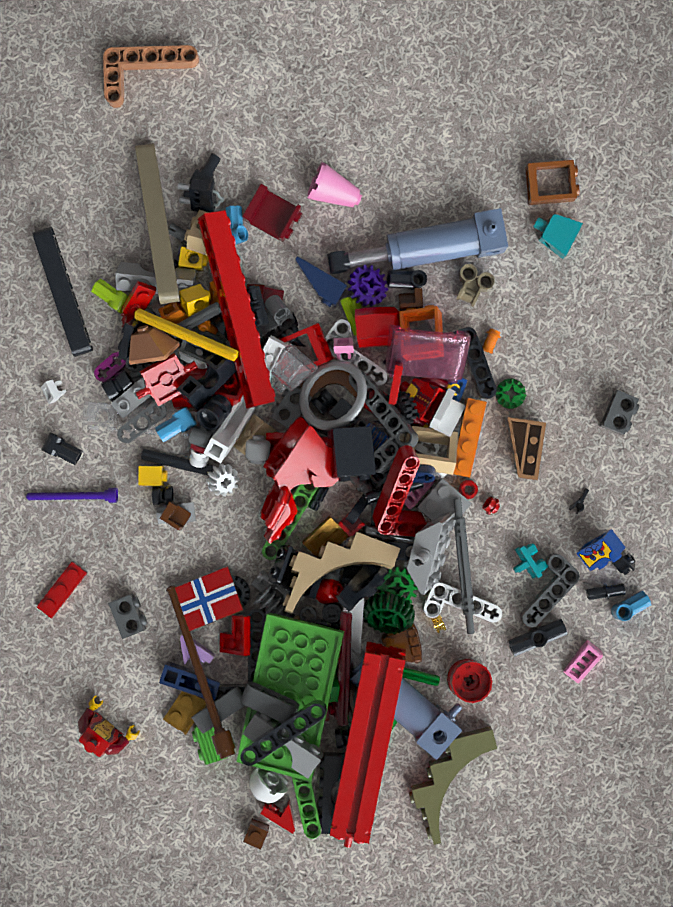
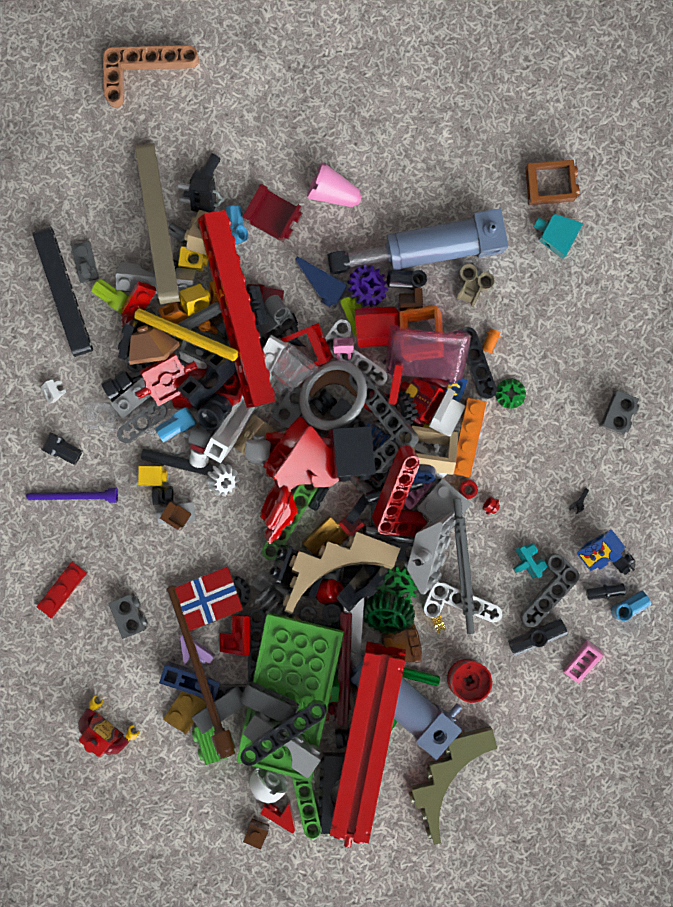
(85, 261): none -> dark grey hinge
(107, 364): magenta beam -> none
(527, 444): medium nougat wedge -> none

